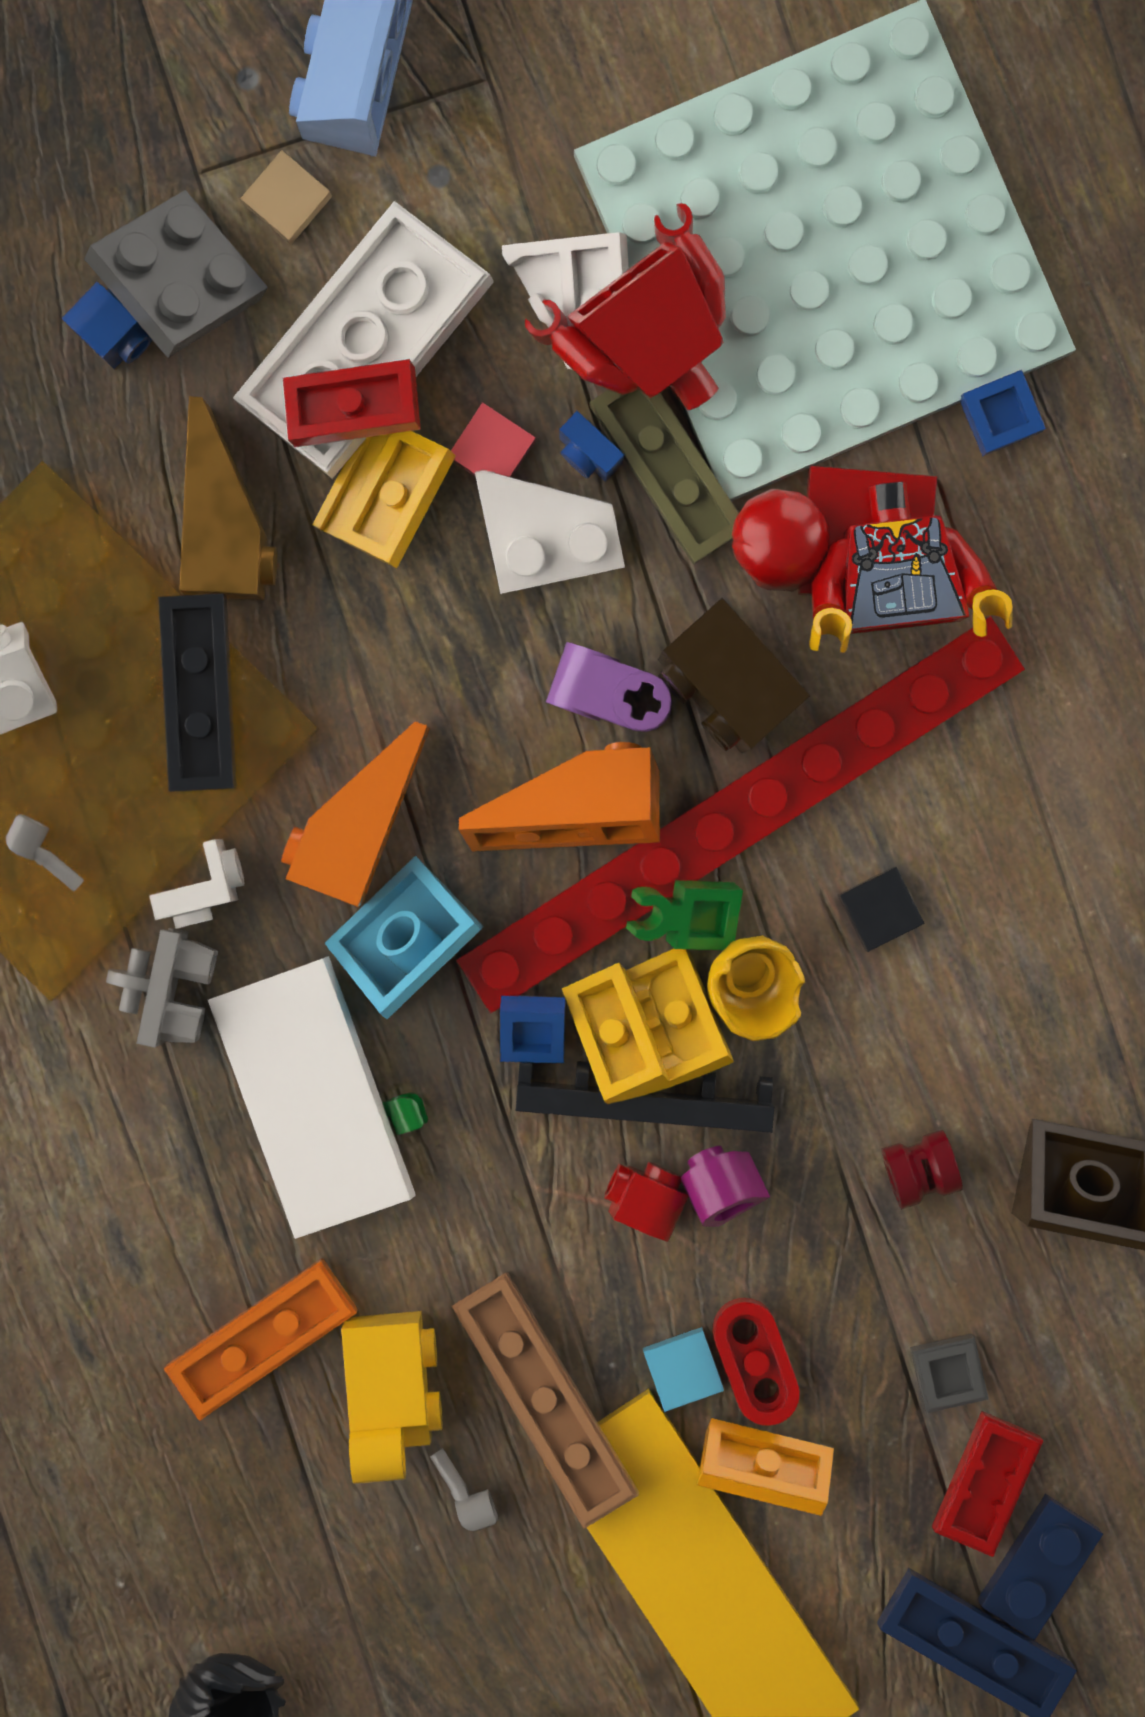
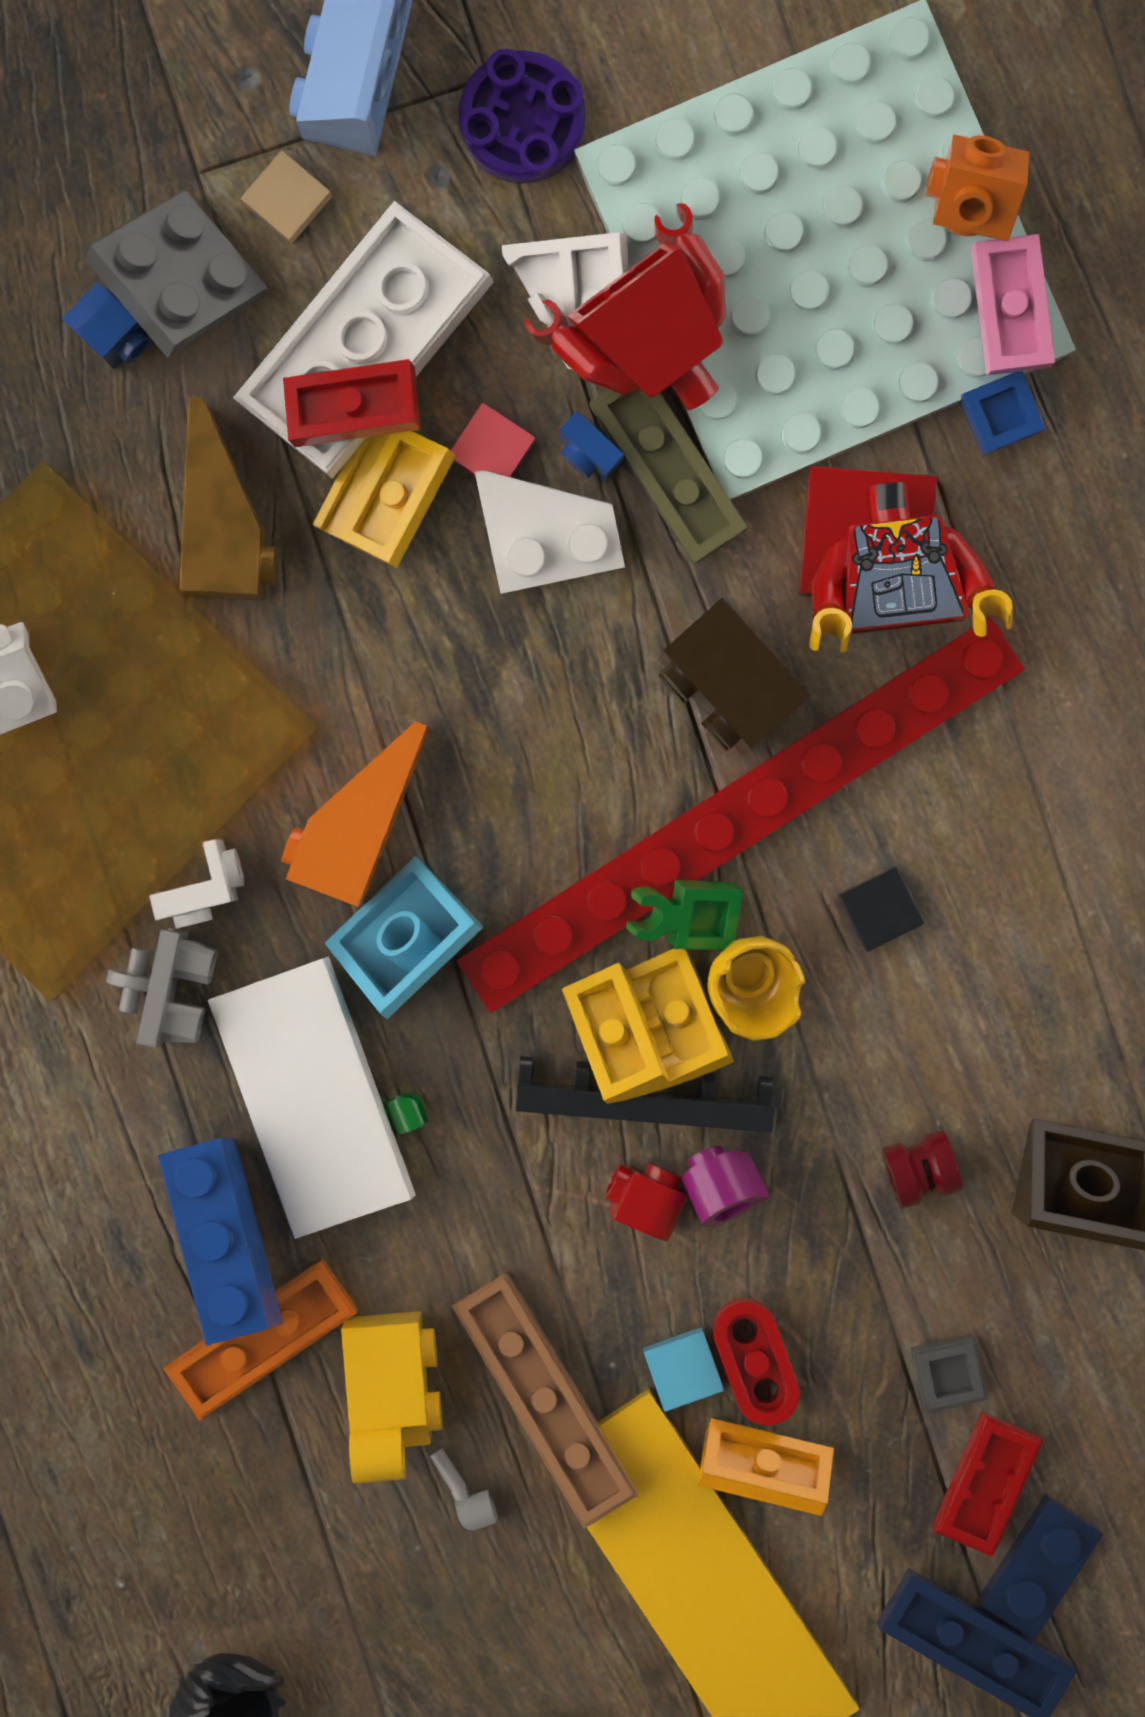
(26, 840): light grey hand -> none
(197, 692): black plate -> none
(220, 1240): none -> blue brick
(522, 116): none -> dark purple tile
(532, 1029): blue plate -> none
(583, 802): orange slope -> none
(598, 688): medium lavender piece -> none
(780, 539): red hair -> none
(978, 187): none -> orange brick
(1012, 304): none -> bright pink plate

